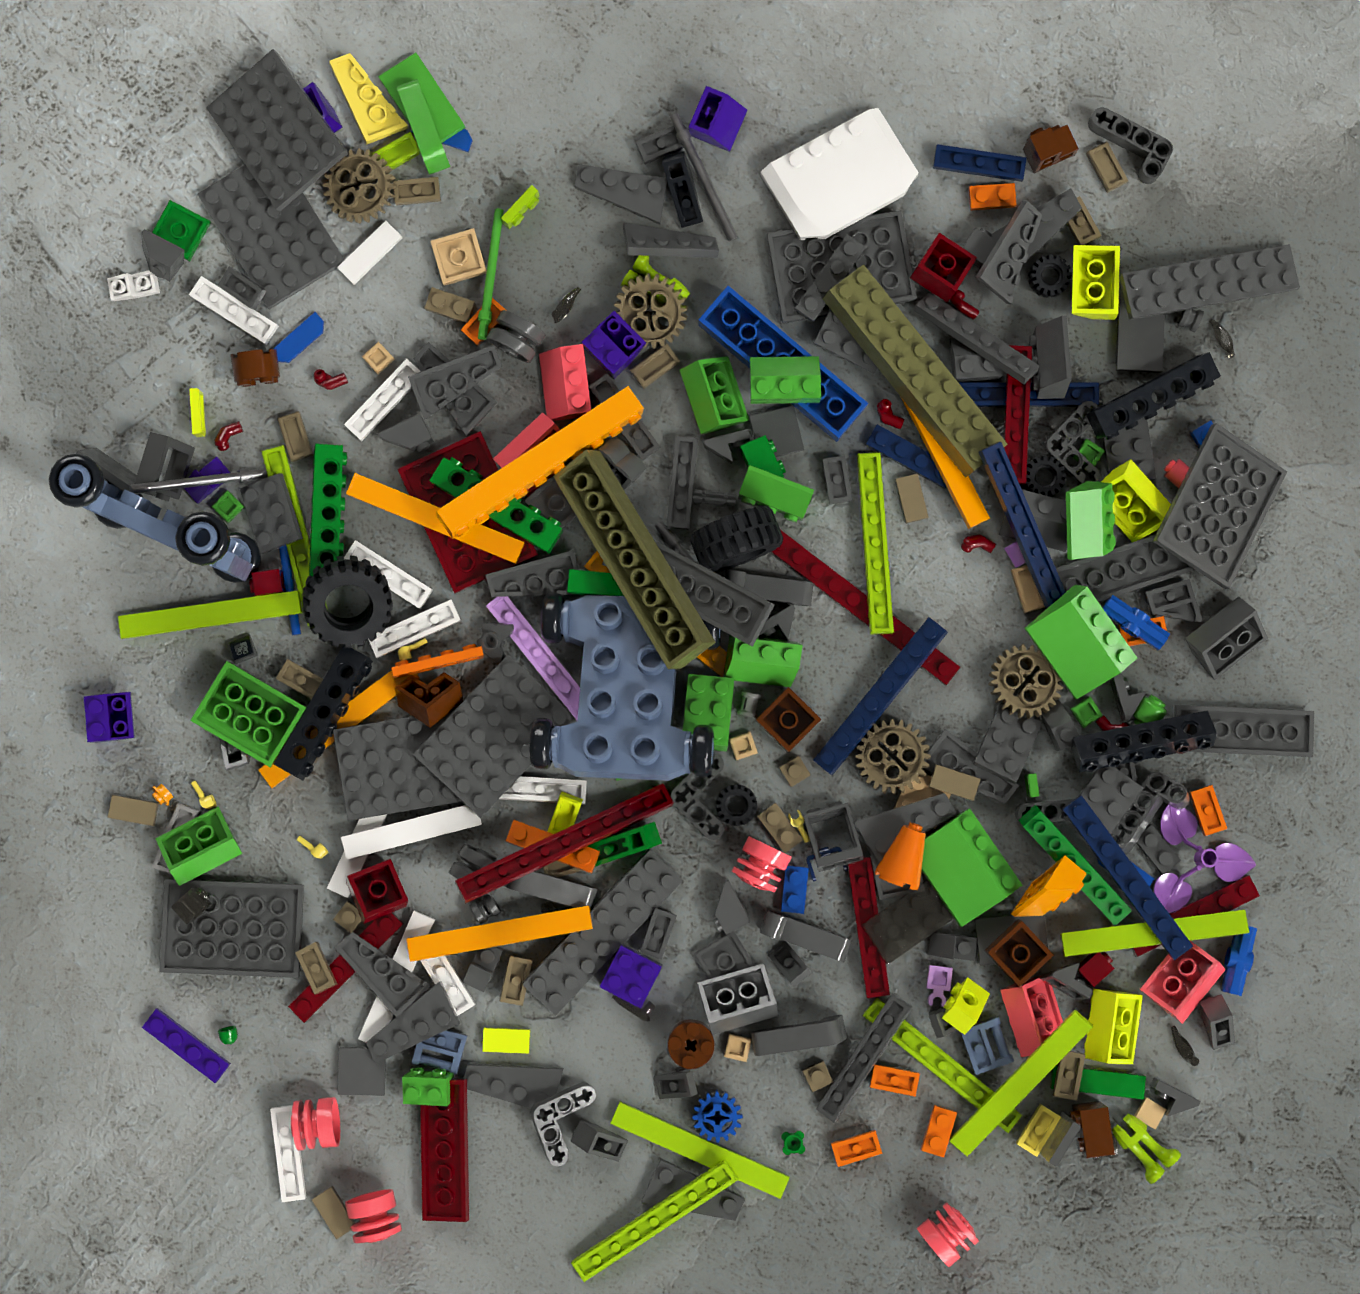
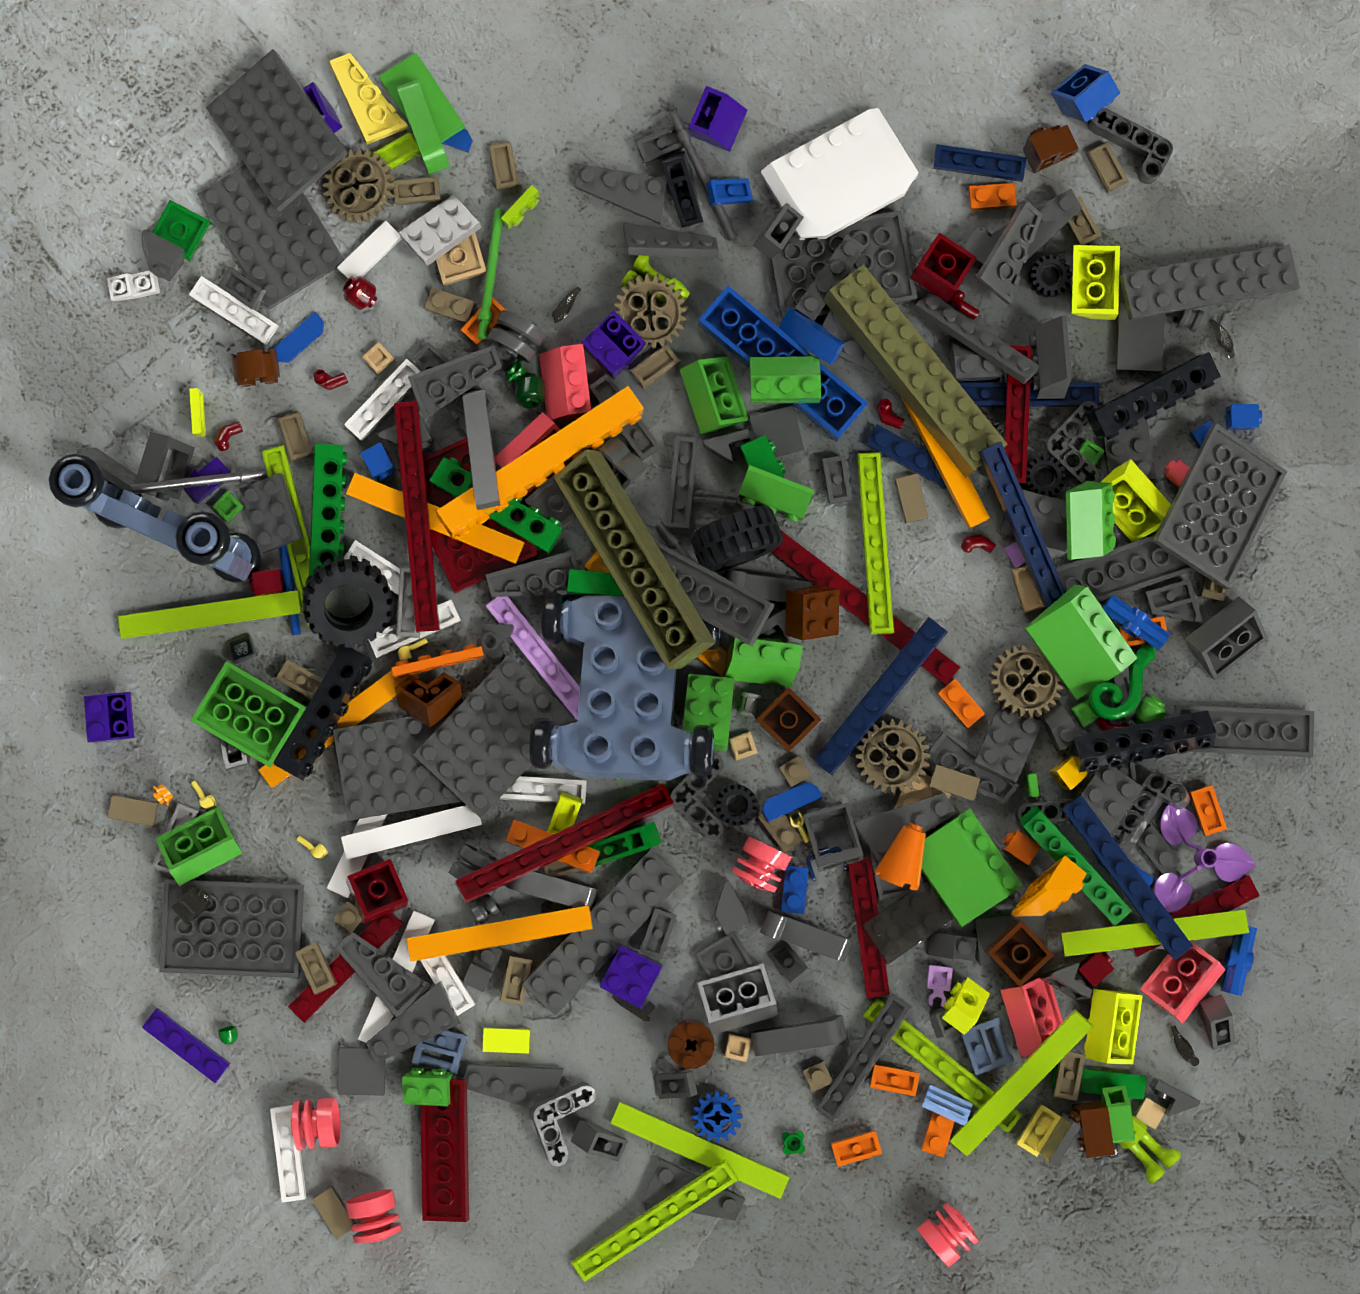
(359, 292): none -> dark red head
(378, 462): none -> blue brick
(405, 613): none -> light grey tile
(417, 516): none -> dark red plate
(440, 230): none -> plate
(481, 450): none -> dark grey tile
(503, 166): none -> dark tan tile
(514, 371): none -> green plate
(529, 390): none -> dark green head
(729, 191): none -> blue plate
(778, 231): none -> dark grey slope
(790, 801): none -> blue piece
(811, 336): none -> blue slope
(812, 612): none -> reddish brown brick
(948, 1102): none -> light blue tile
(960, 703): none -> orange plate
(1020, 847): none -> orange brick
(1067, 774): none -> yellow slope
(1085, 93): none -> blue brick
(1119, 1112): none -> bright green slope
(1145, 655): none -> green plant
(1212, 591): none -> dark tan tile
(1243, 417): none -> blue brick

